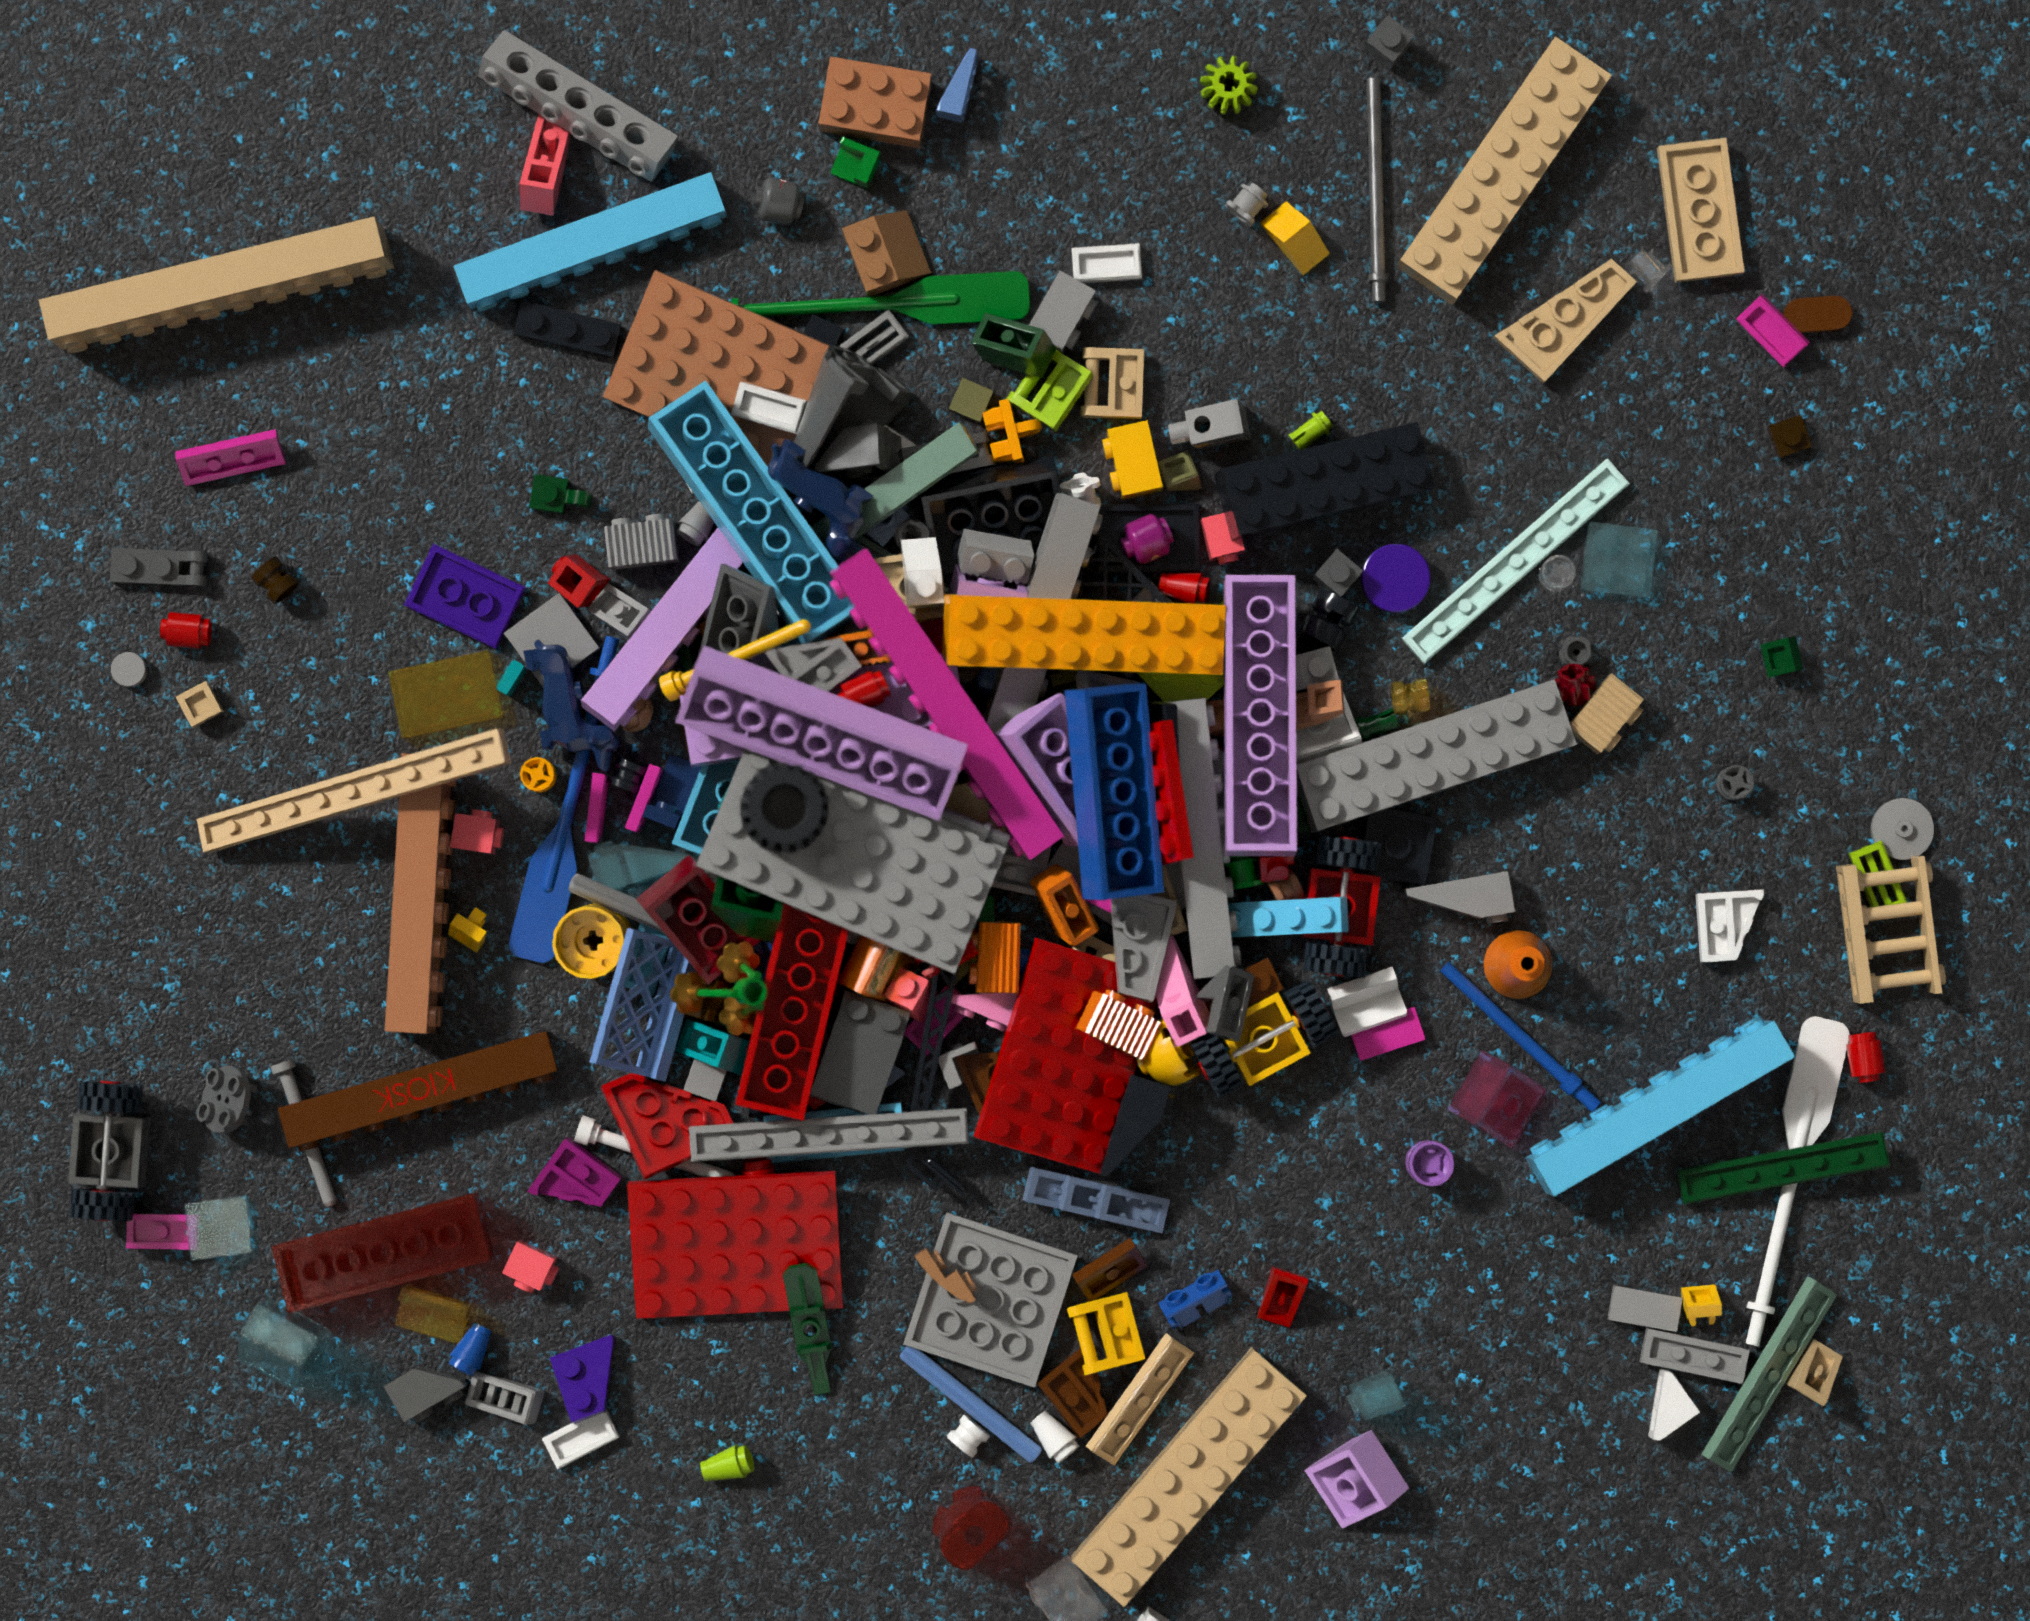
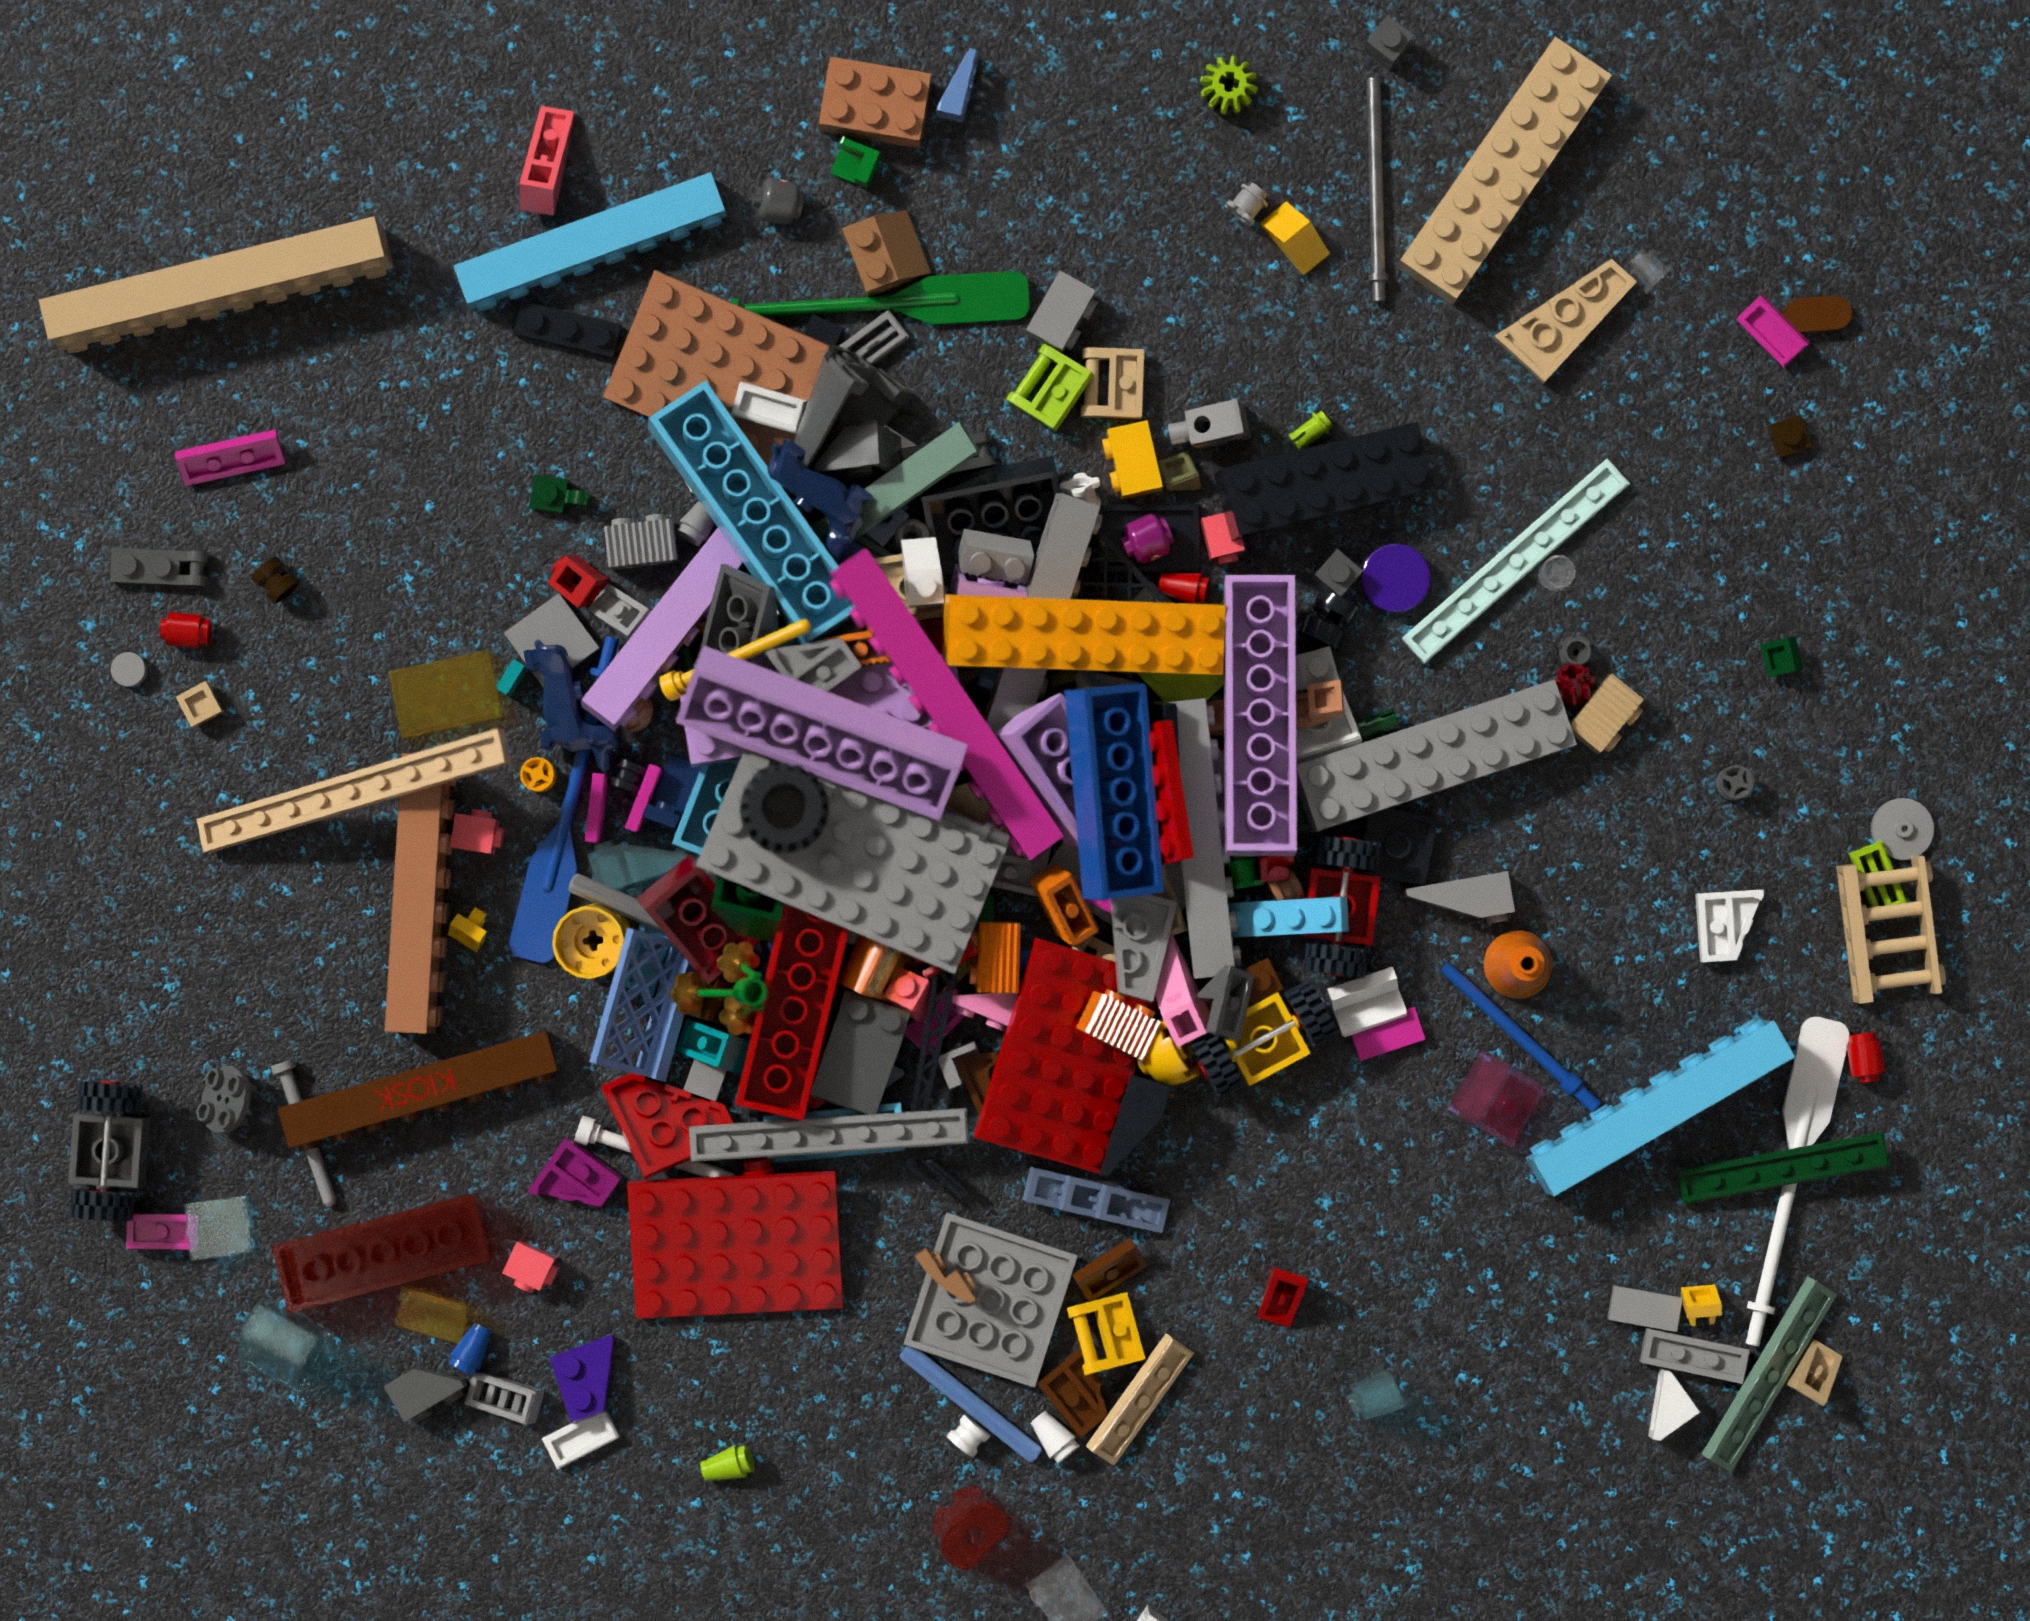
(465, 596): dark purple tile -> none
(577, 106): light grey brick -> none
(807, 1308): dark green piece -> none
(867, 689): red brick -> none
(971, 400): olive tile -> none
(1001, 418): light orange hips -> none
(1013, 345): dark green brick -> none
(1107, 263): white tile -> none
(1187, 1477): tan brick -> none
(1207, 1290): blue hinge -> none
(1357, 1479): lavender slope -> none
(1410, 696): clear yellow wheel -> none
(1429, 1163): medium lavender wheel -> none
(1619, 560): clear light blue plate -> none
(1700, 210): tan plate -> none

